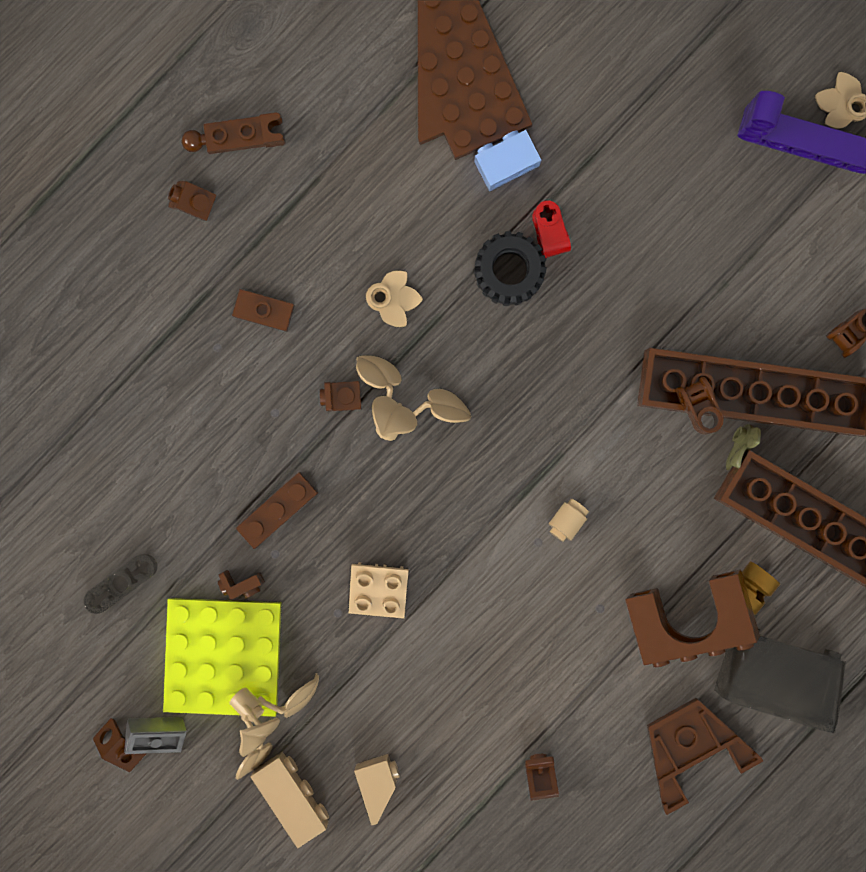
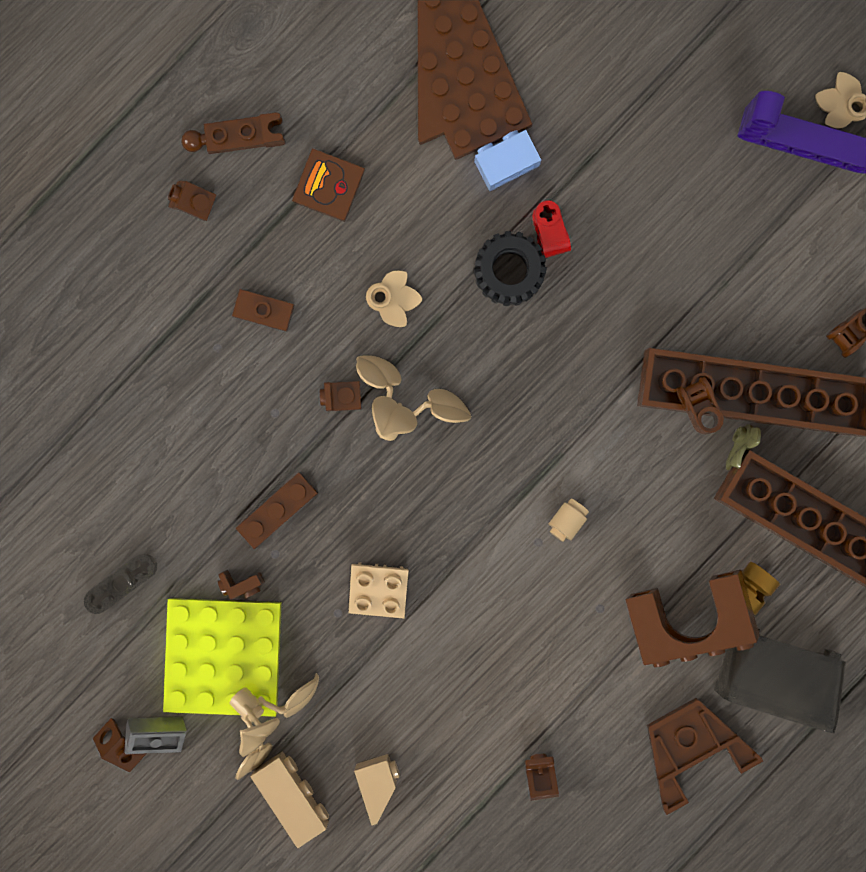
(328, 185): none -> reddish brown tile

